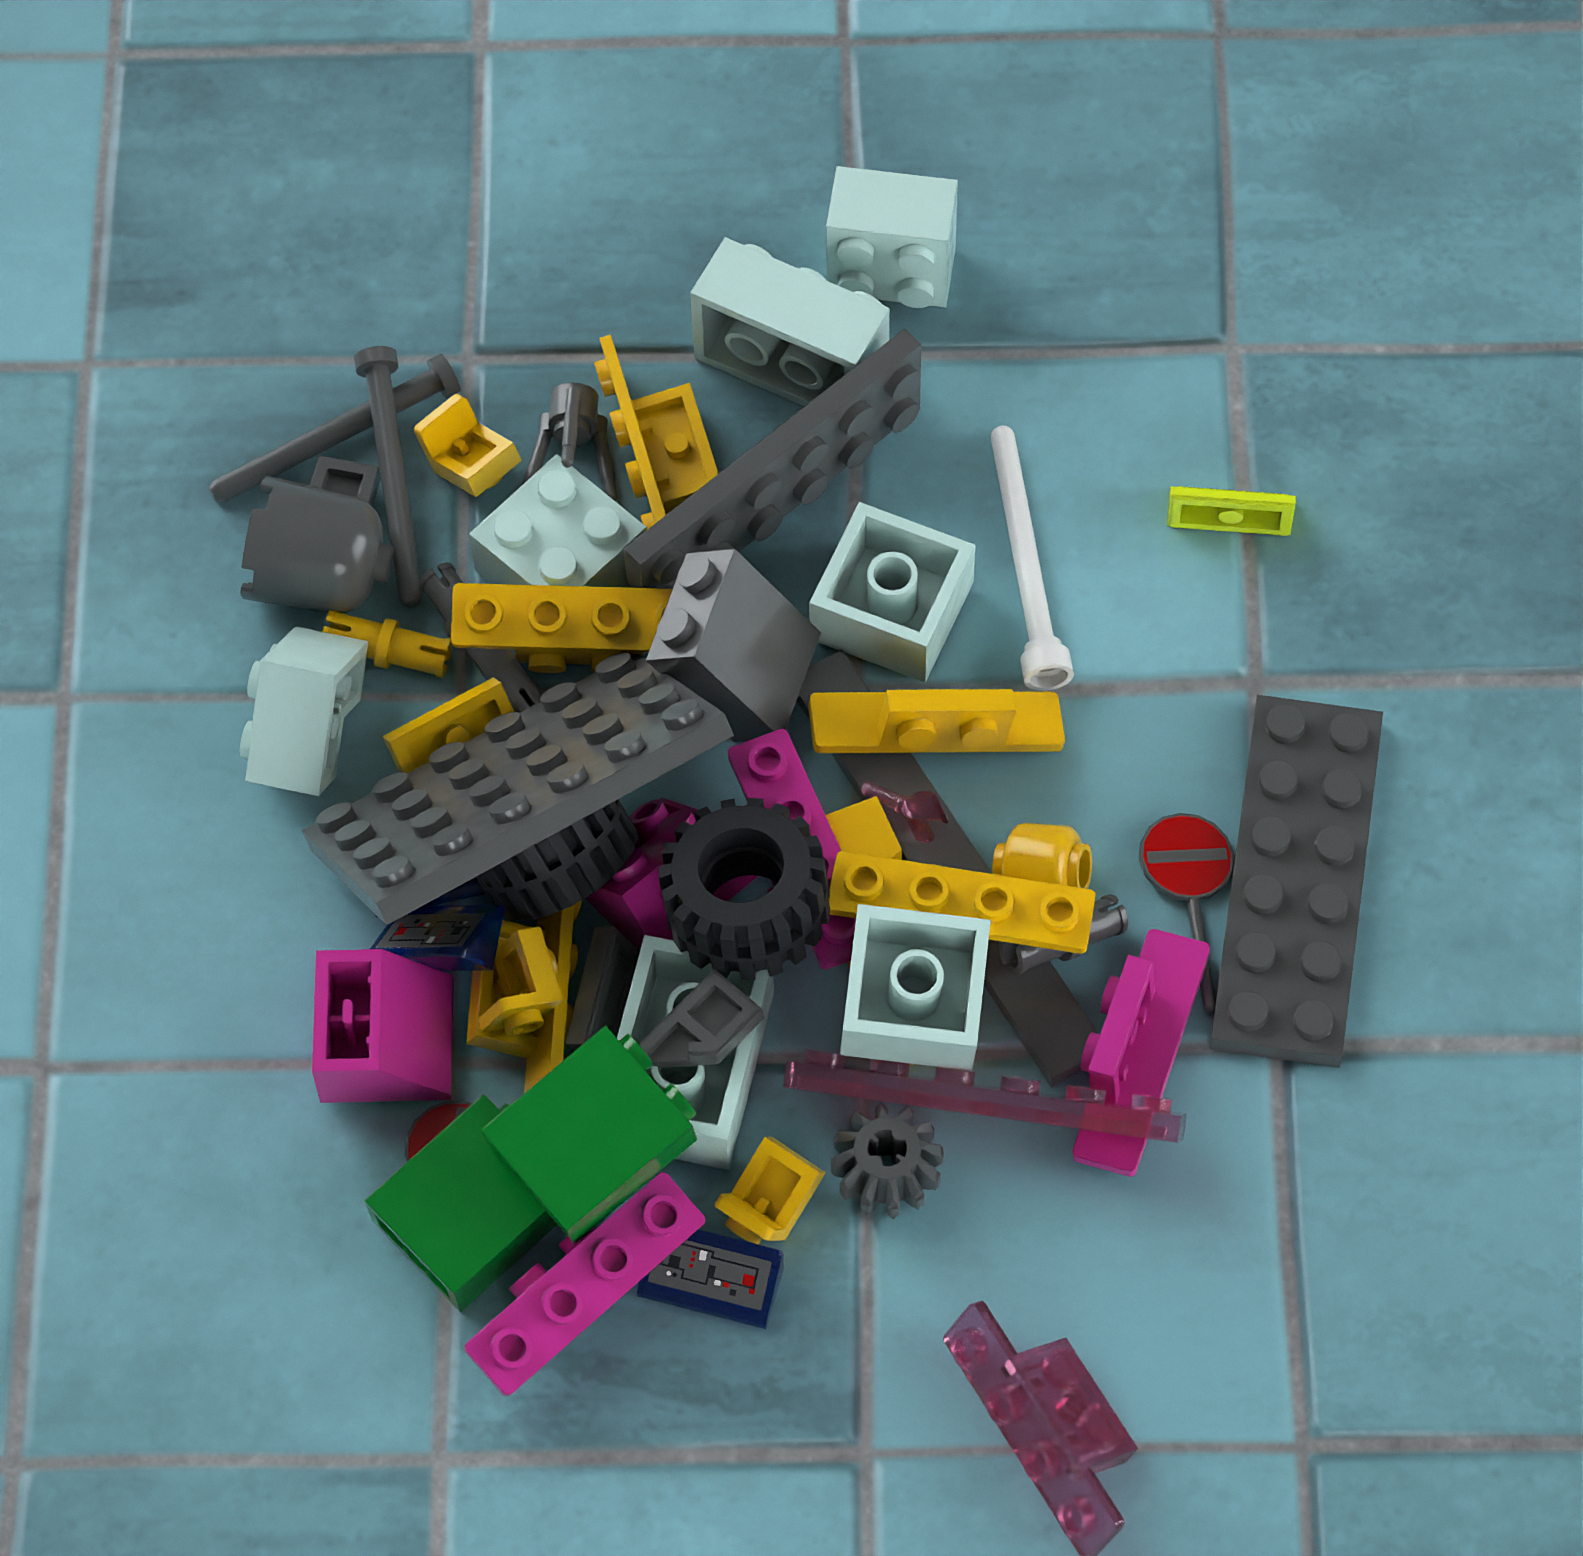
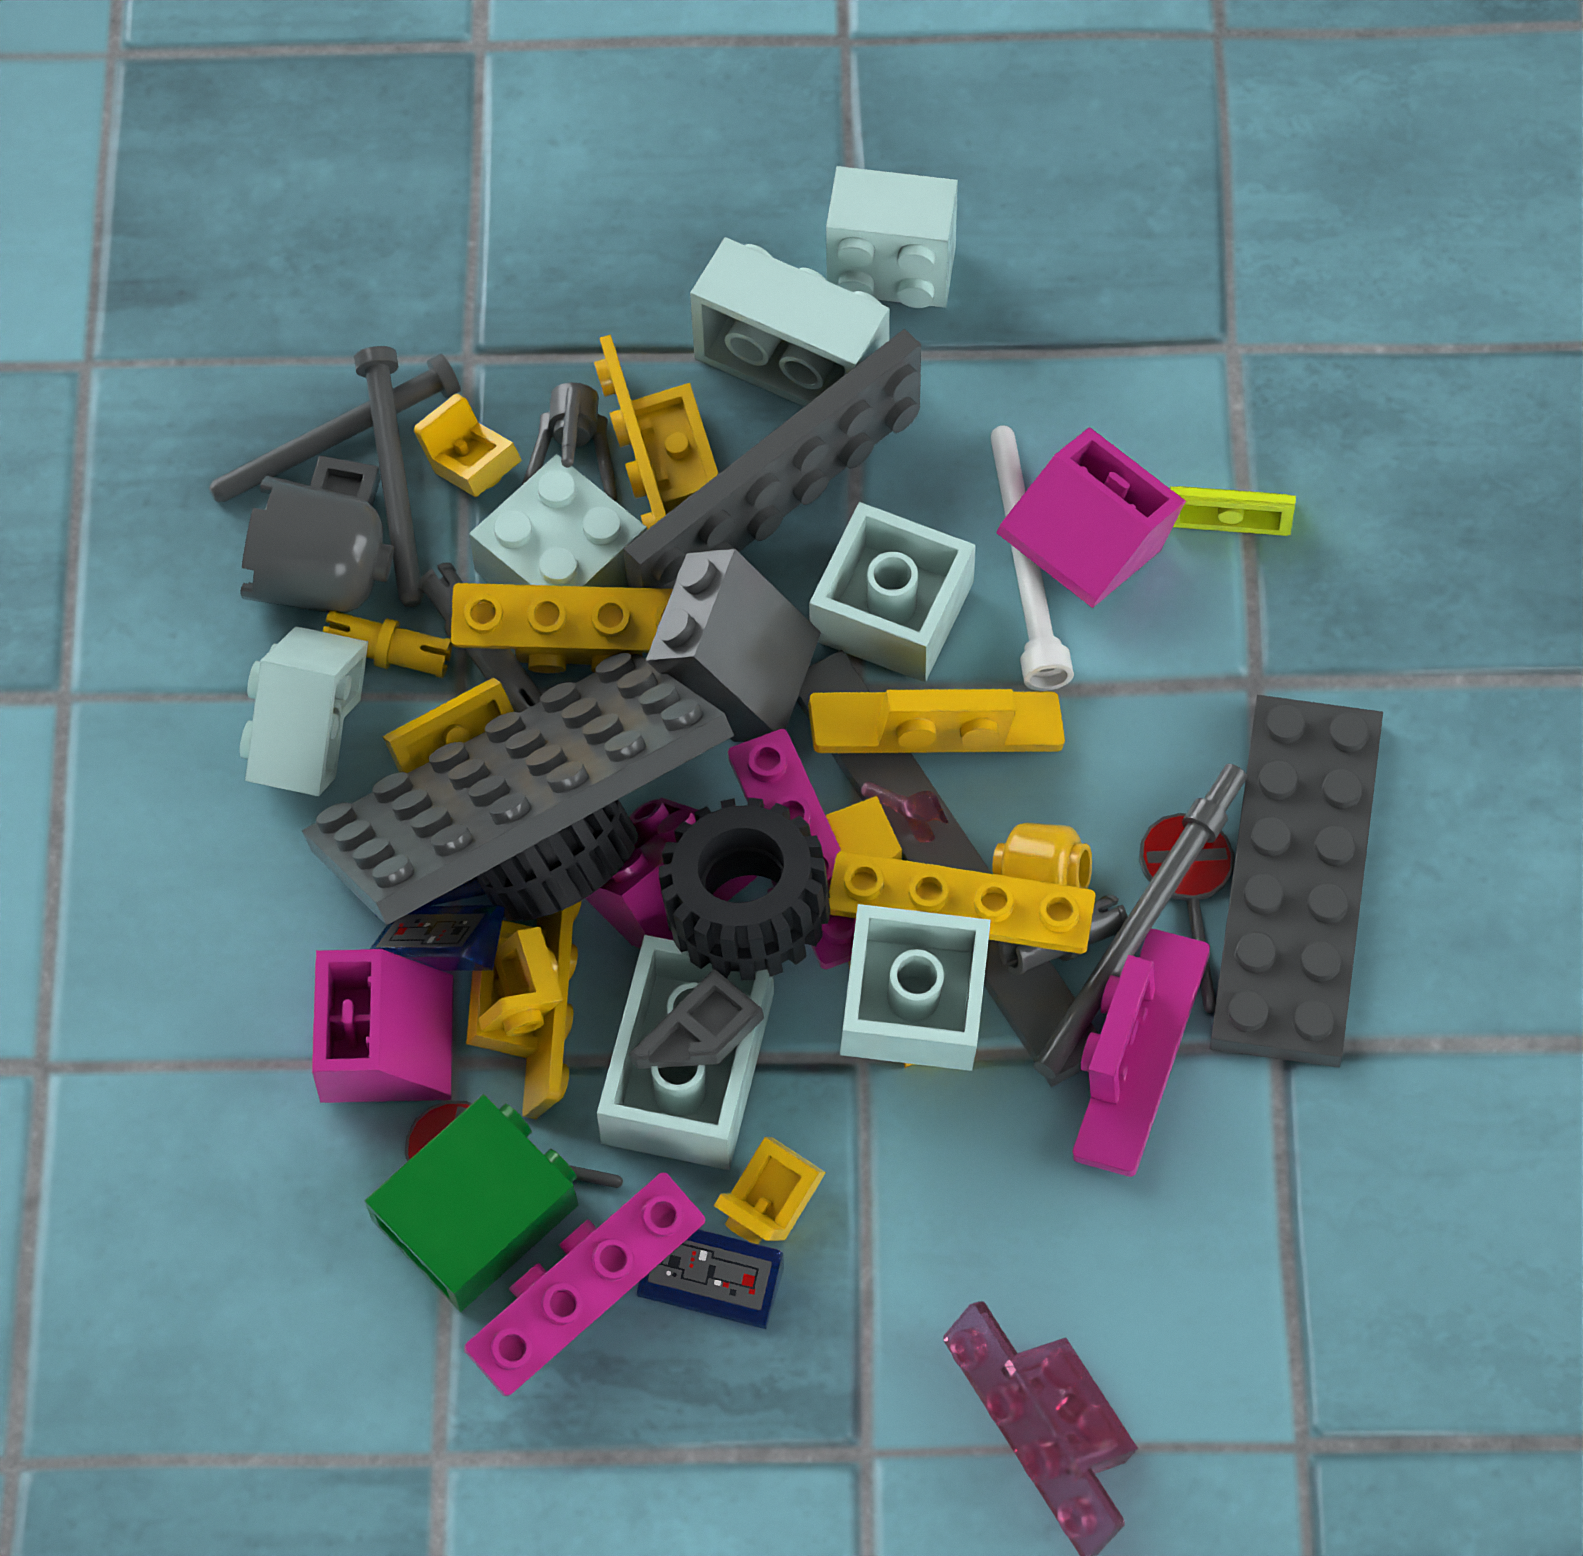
(592, 1132): green brick -> none
(603, 986): dark grey tile -> none
(910, 1151): dark grey gear -> none
(1014, 1099): clear pink plate -> none
(1092, 517): none -> dark pink slope
(1201, 825): none -> dark grey bar

